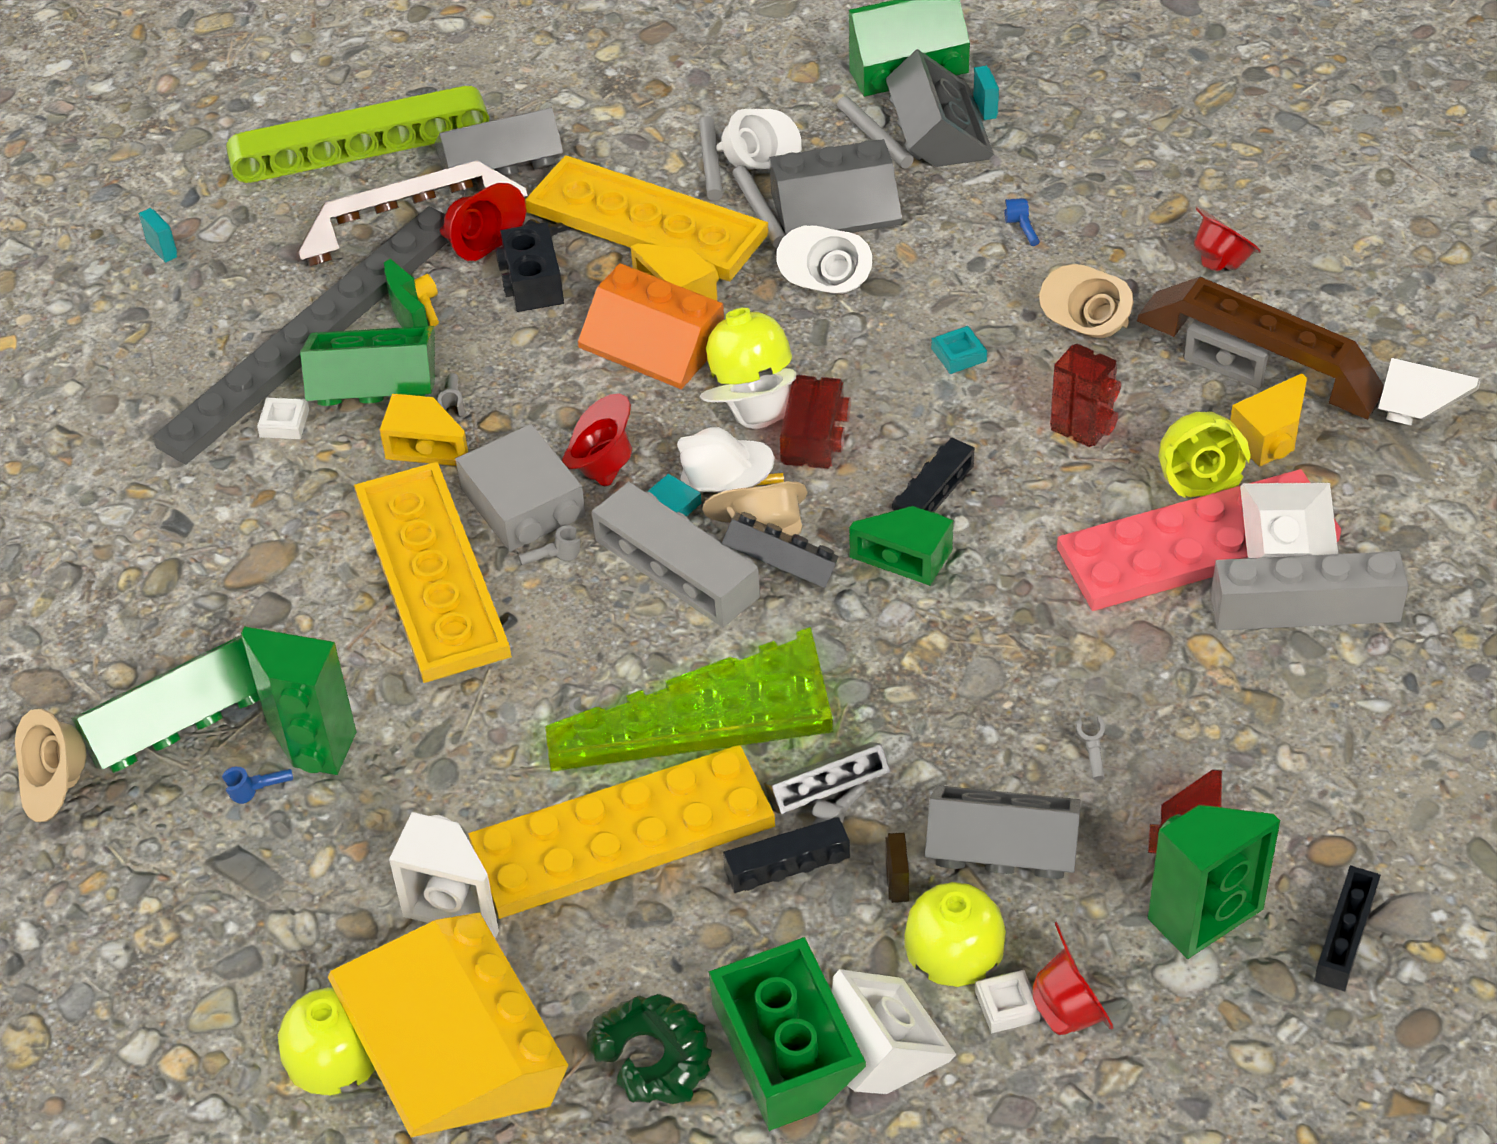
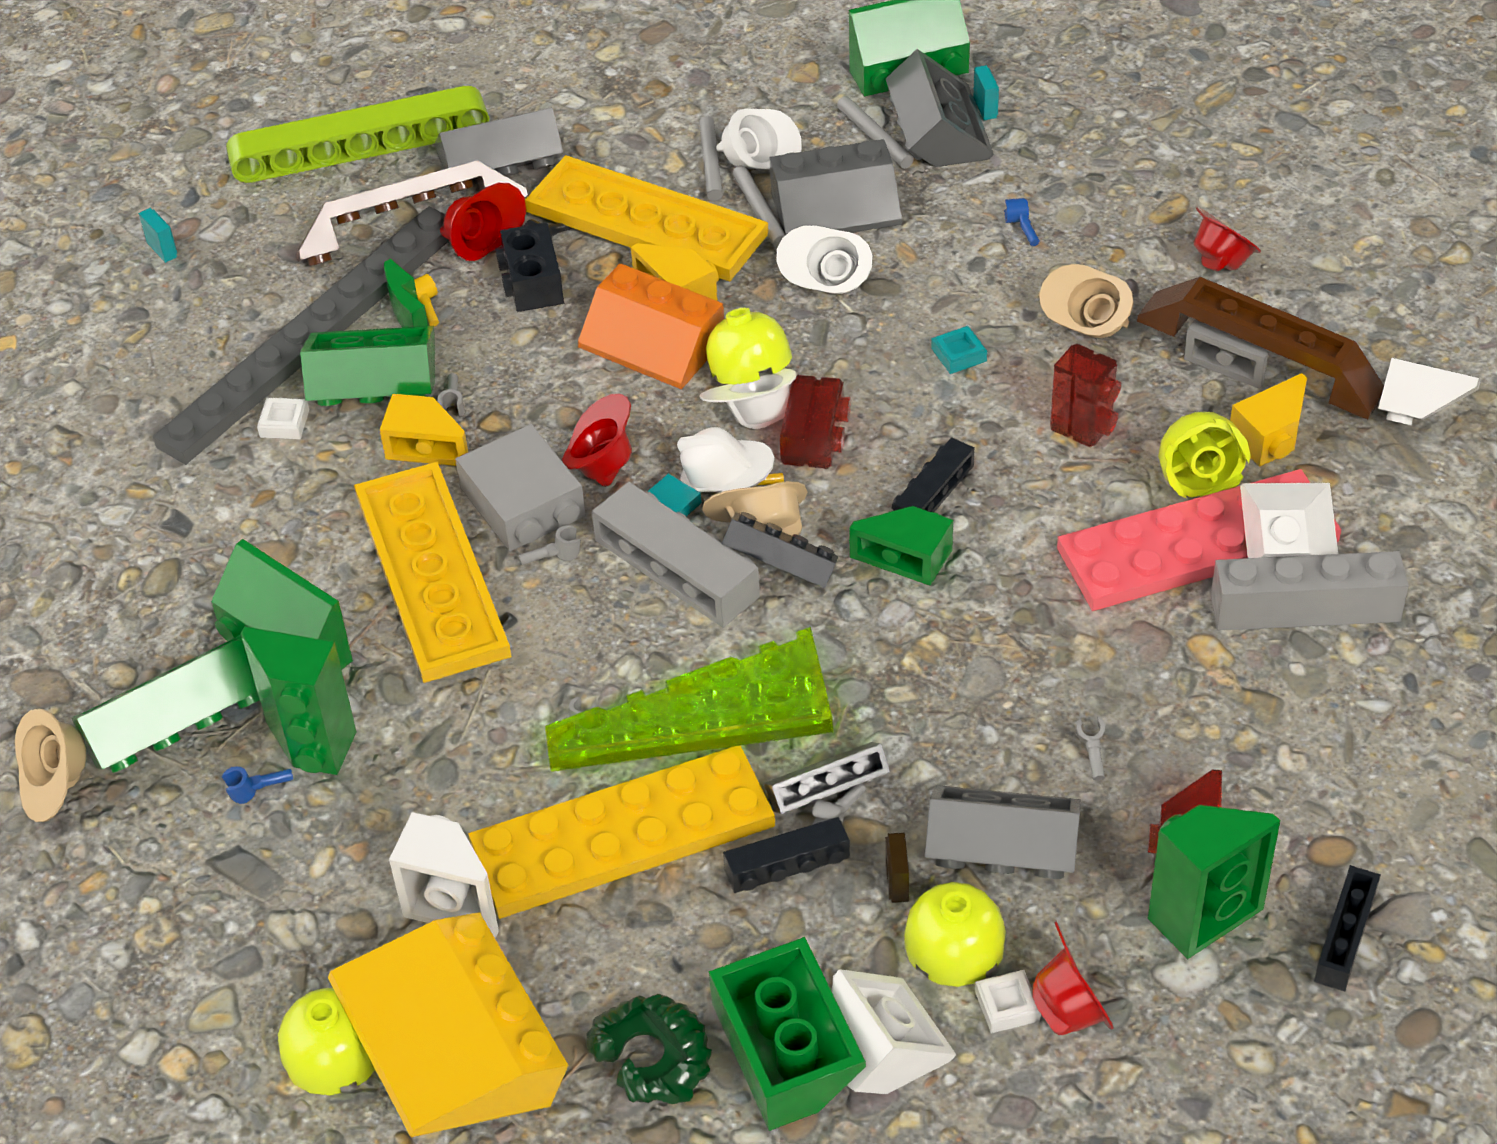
(273, 598): none -> slope

